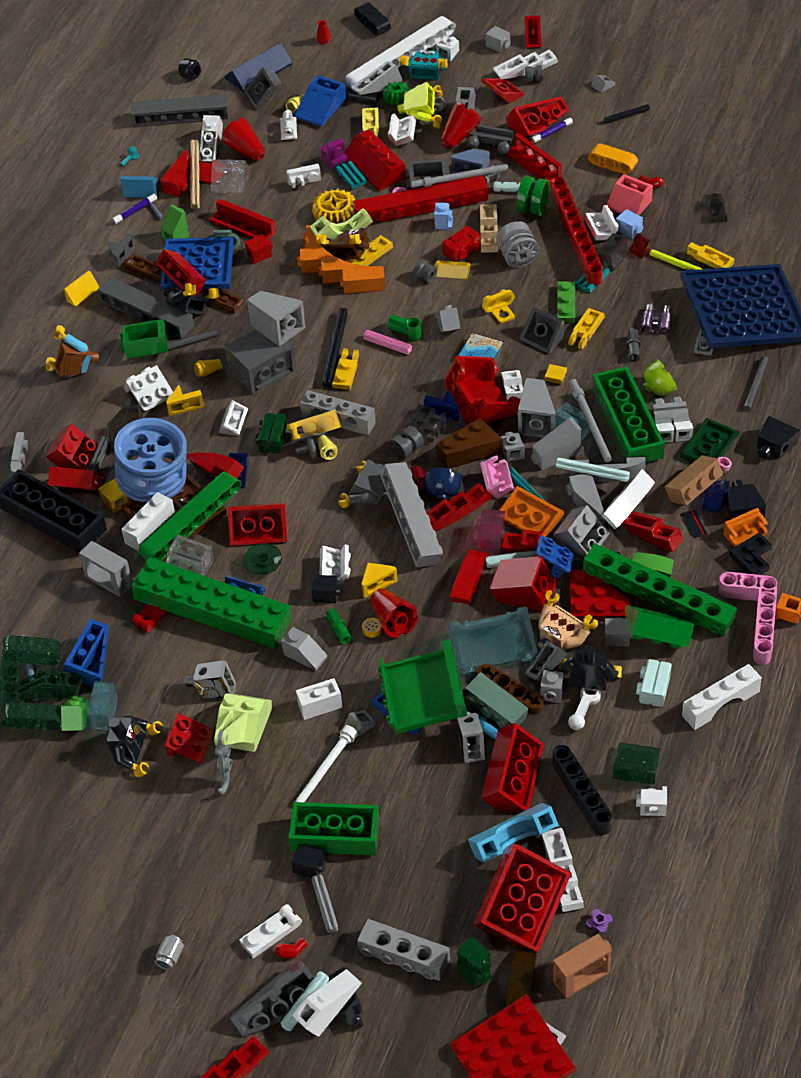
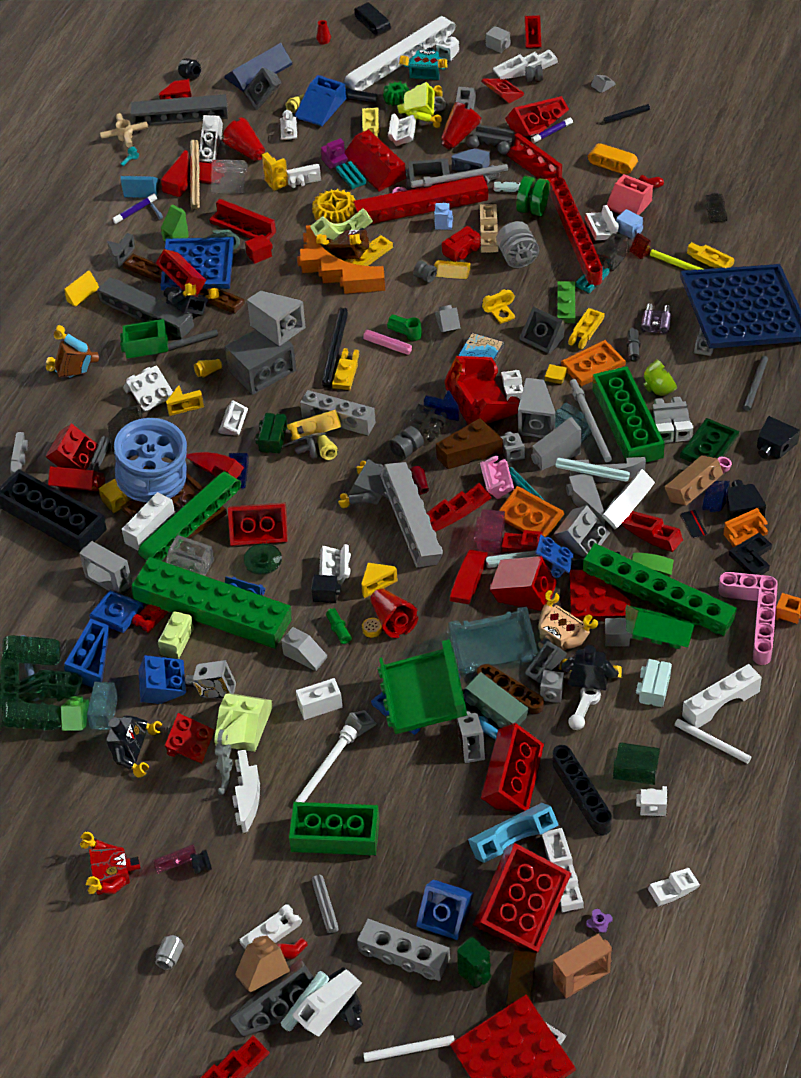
(108, 866): none -> red torso
(116, 611): none -> blue plate
(124, 130): none -> tan bar
(161, 679): none -> blue slope
(173, 859): none -> clear pink slope
(175, 635): none -> yellowish green brick
(176, 89): none -> red slope
(200, 862): none -> black wheel
(247, 792): none -> white slope
(261, 963): none -> medium nougat slope
(274, 171): none -> yellow bracket
(308, 861): black brick -> none
(378, 79): light grey slope -> none
(408, 1048): none -> white bar
(442, 483): dark blue cylinder -> none
(444, 909): none -> blue slope
(592, 360): none -> orange tile
(673, 888): none -> white slope
(713, 741): none -> white bar

